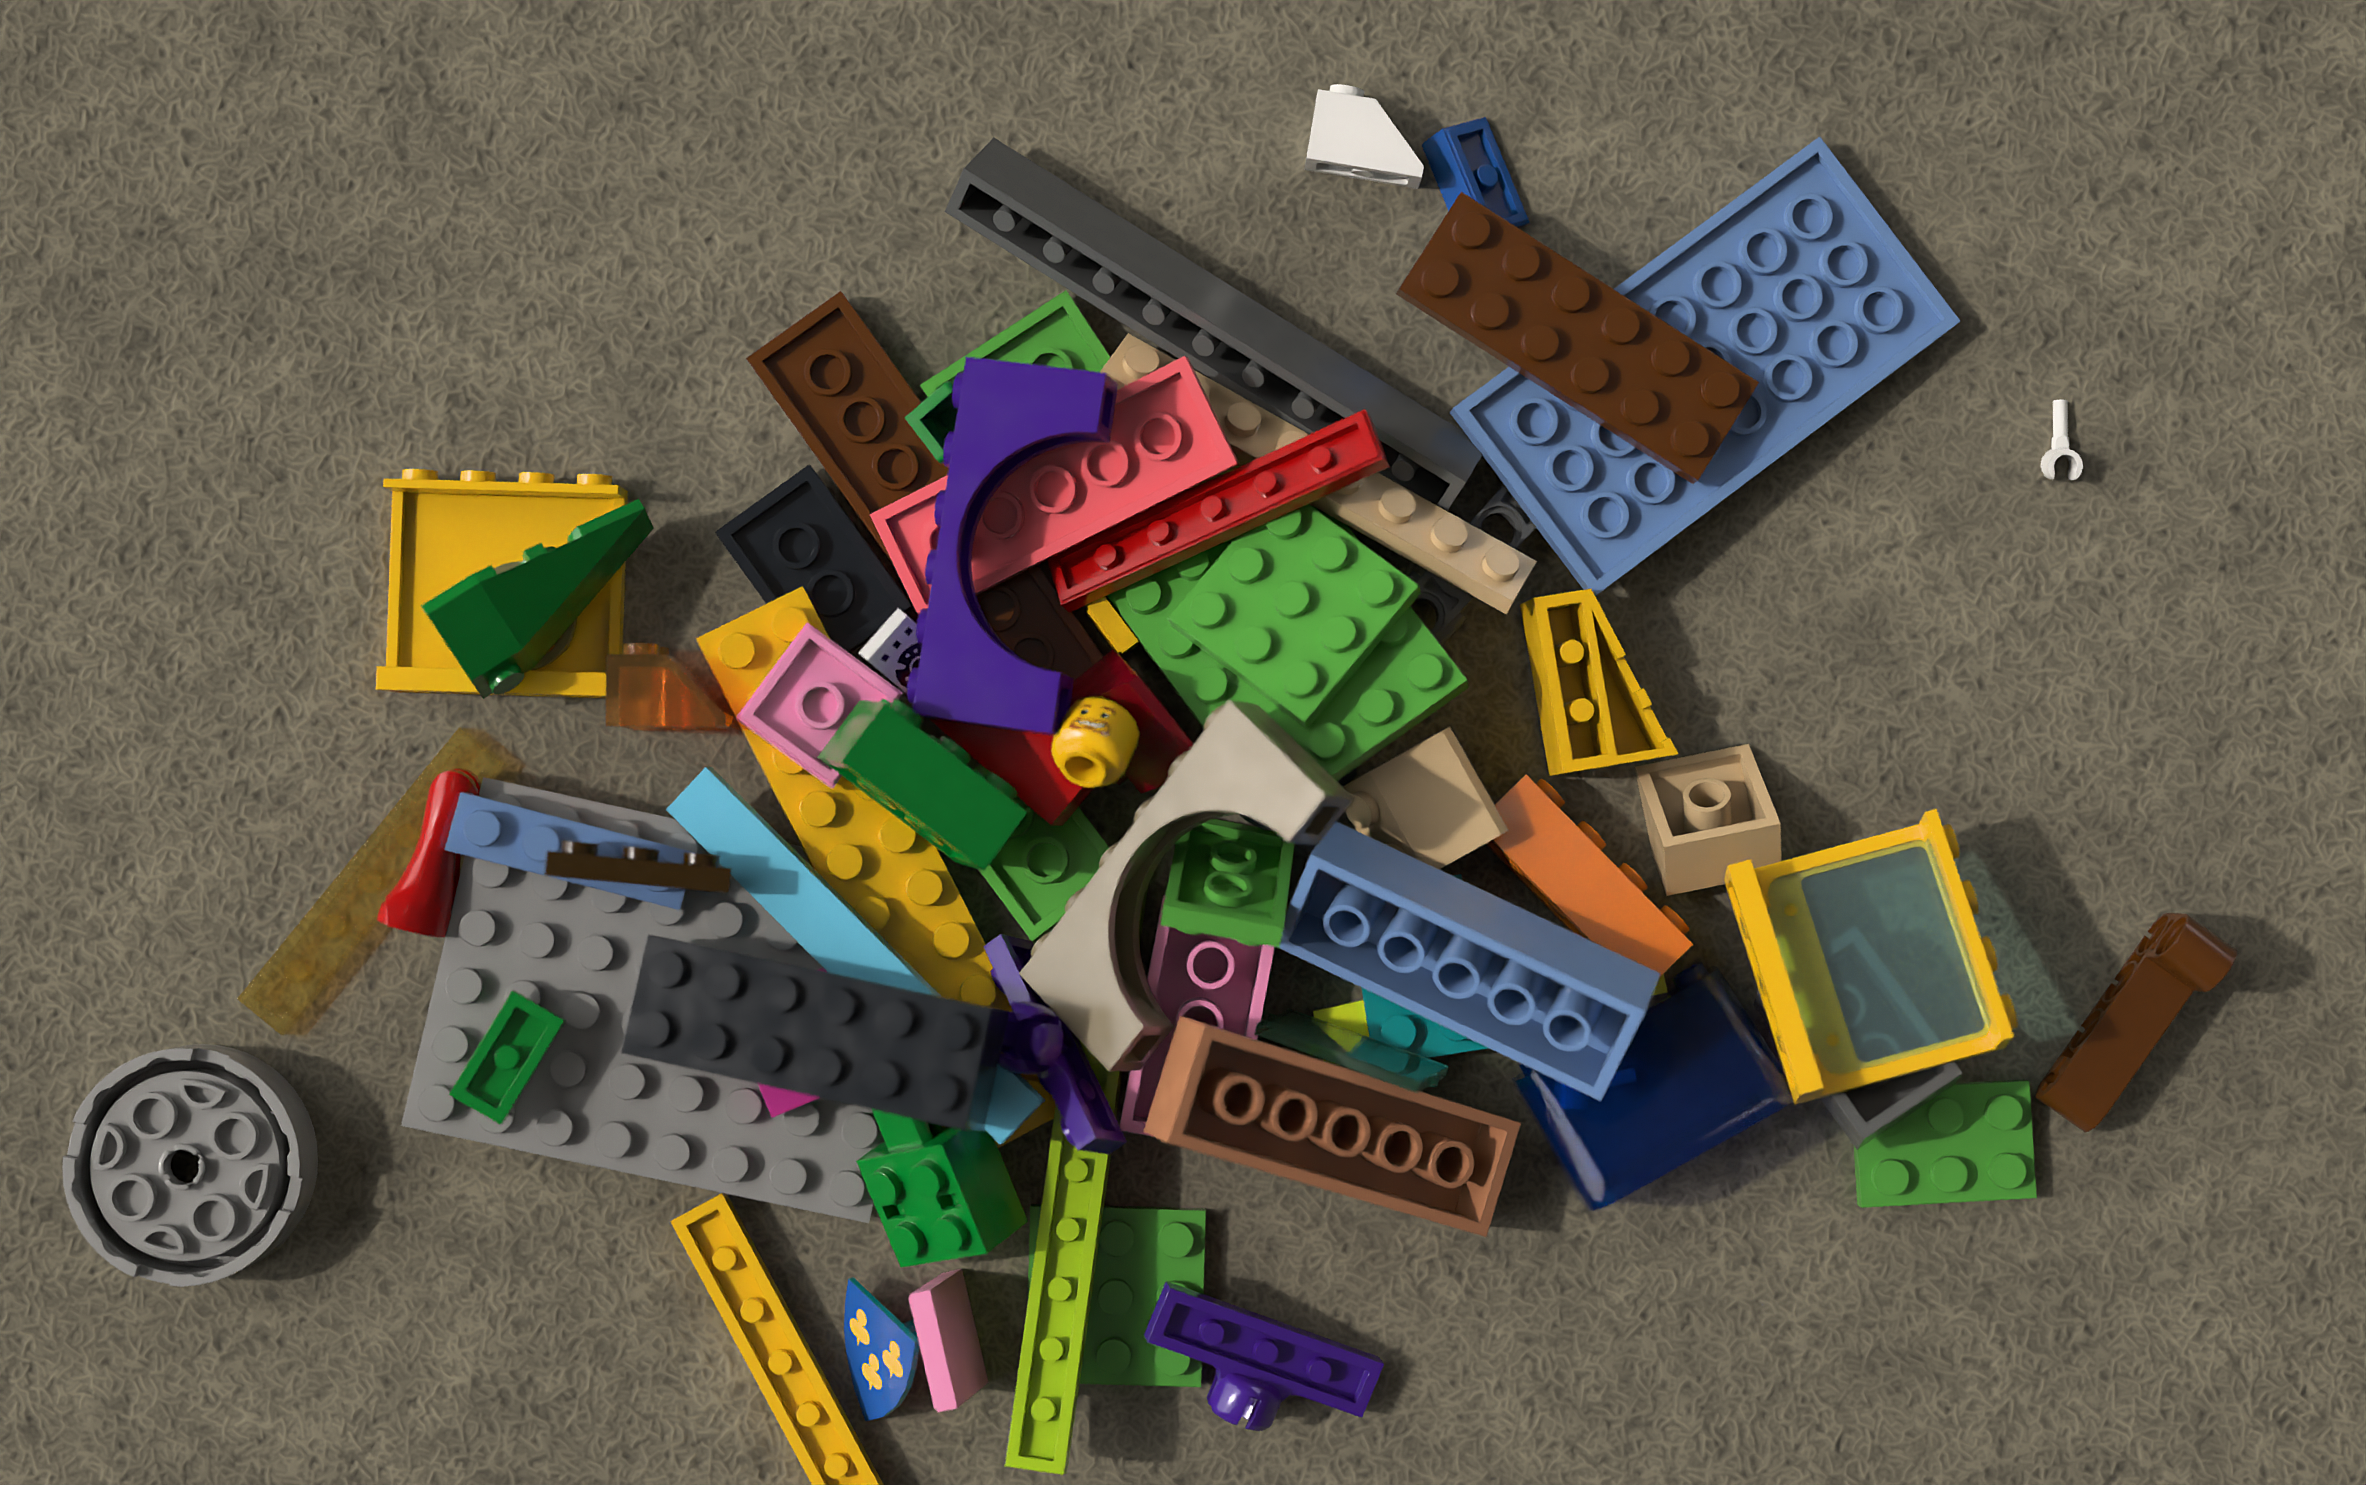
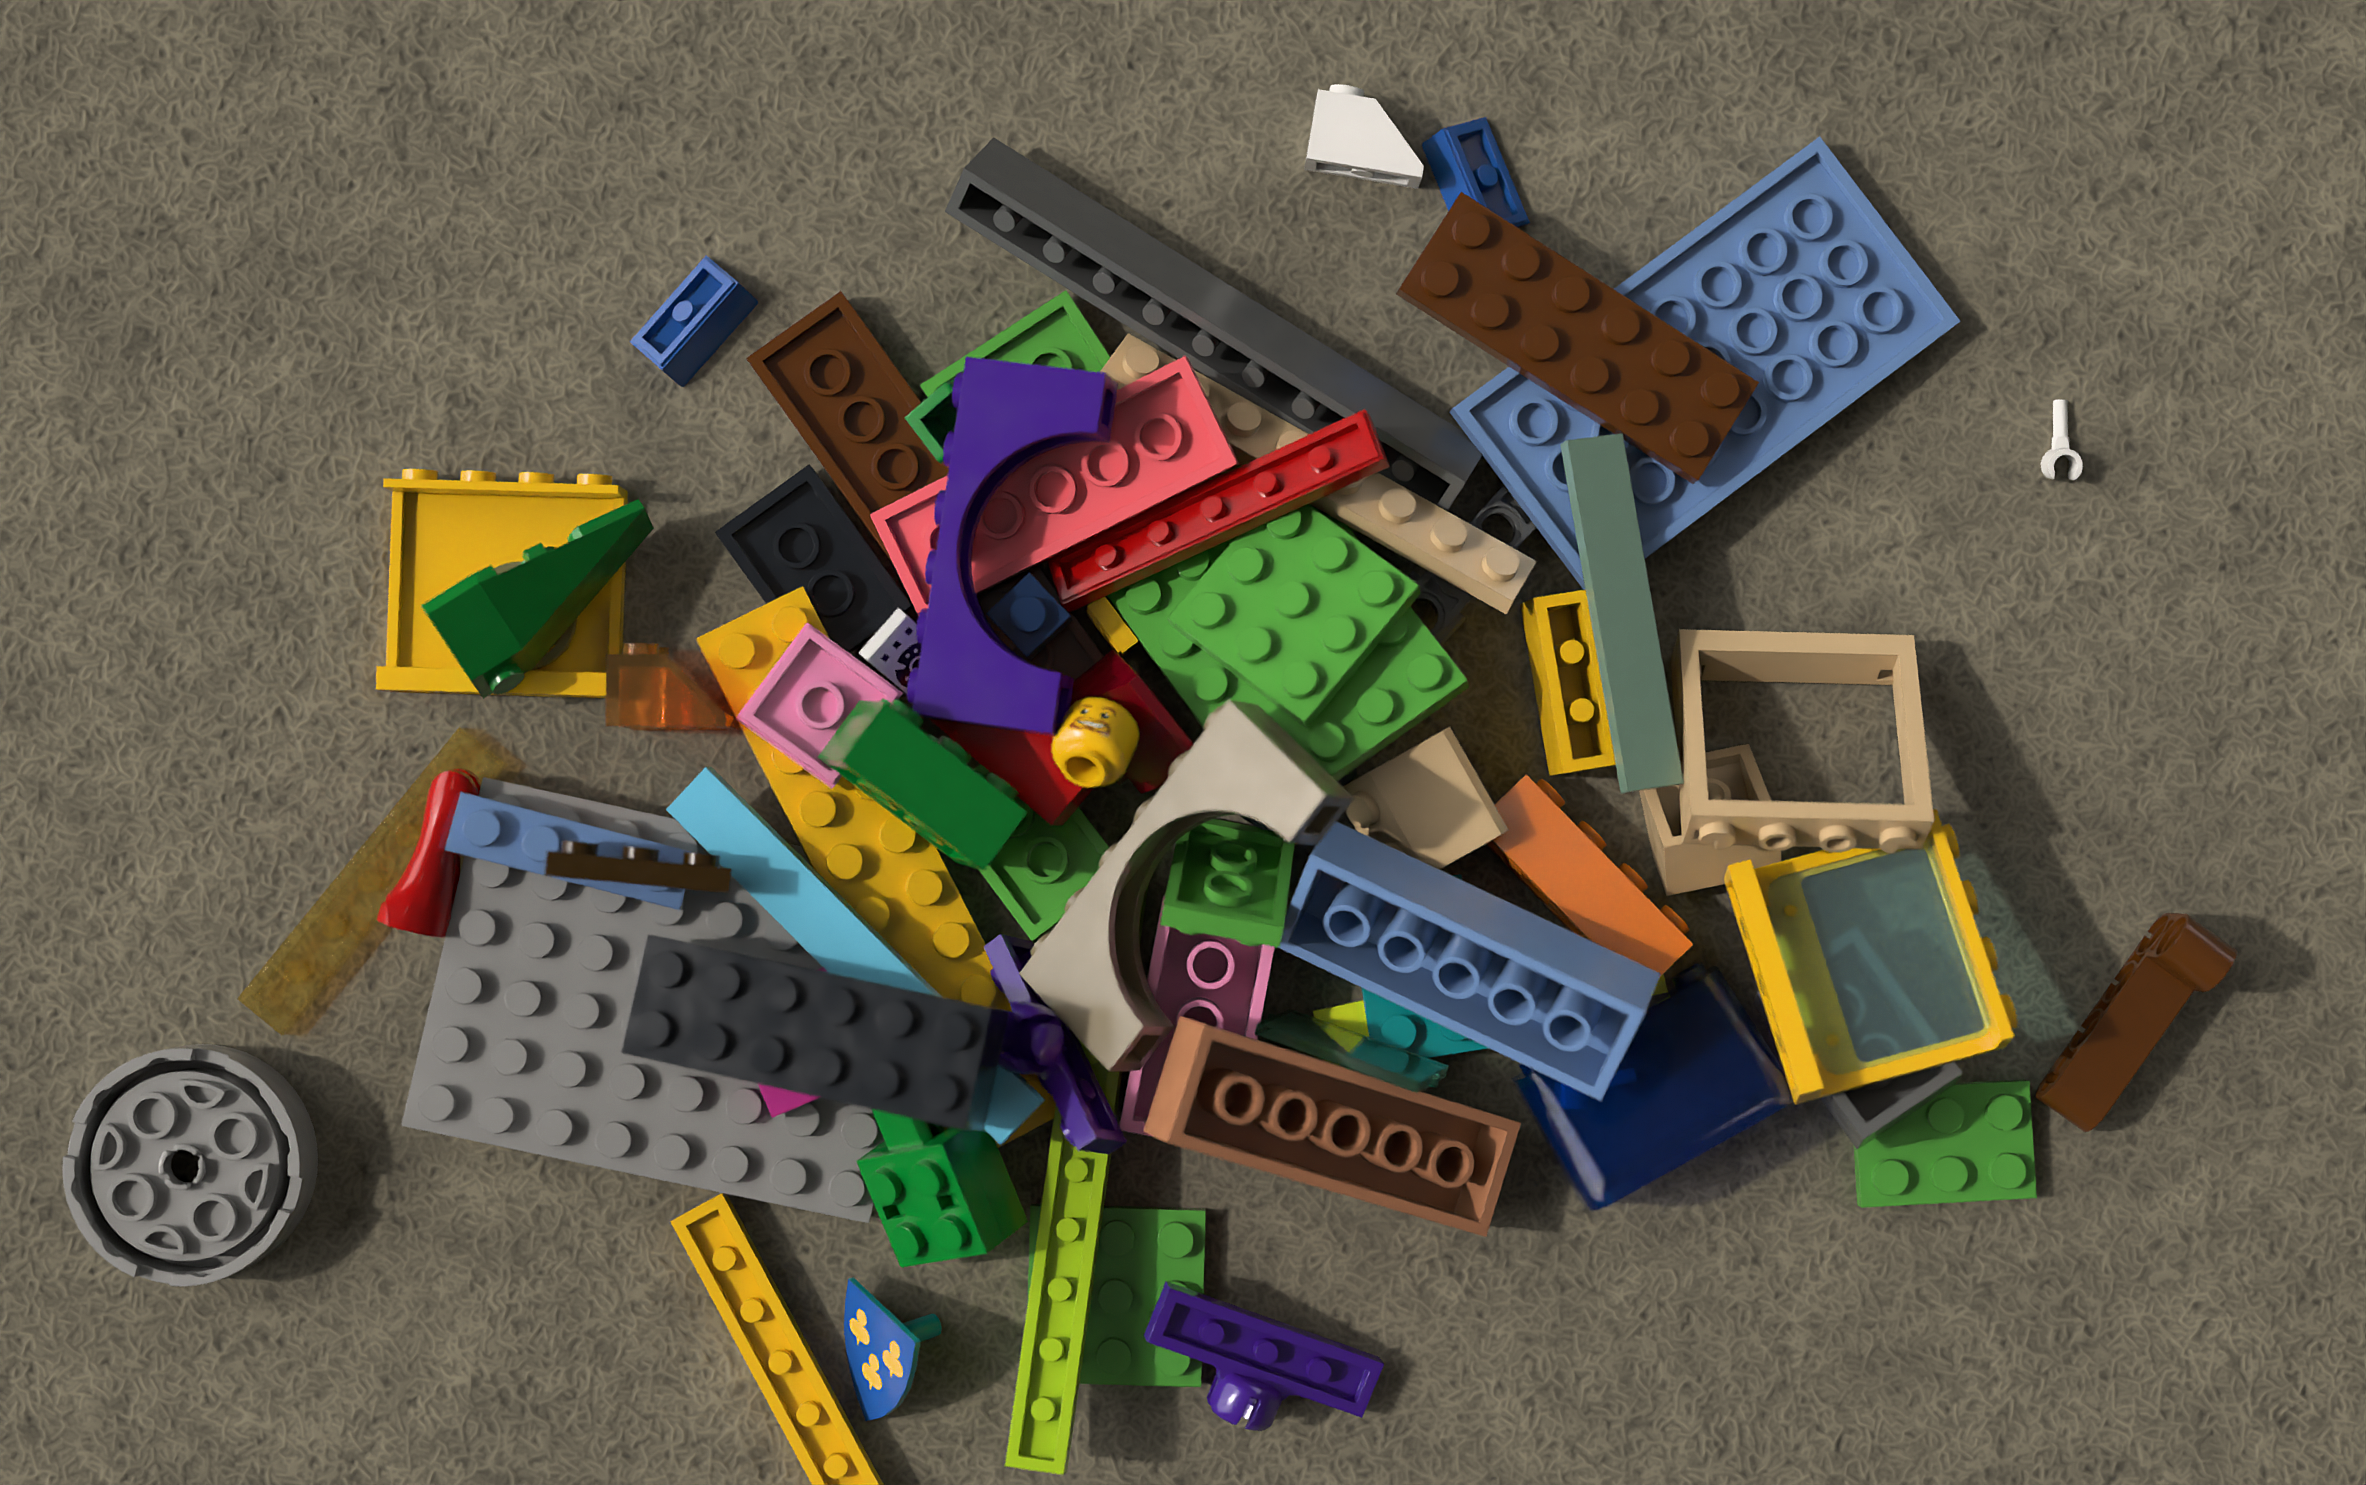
(507, 1057): green plate -> none
(694, 321): none -> blue slope
(948, 1340): bright pink tile -> none
(1029, 616): none -> dark blue brick
(1621, 613): none -> sand green tile
(1800, 659): none -> tan window

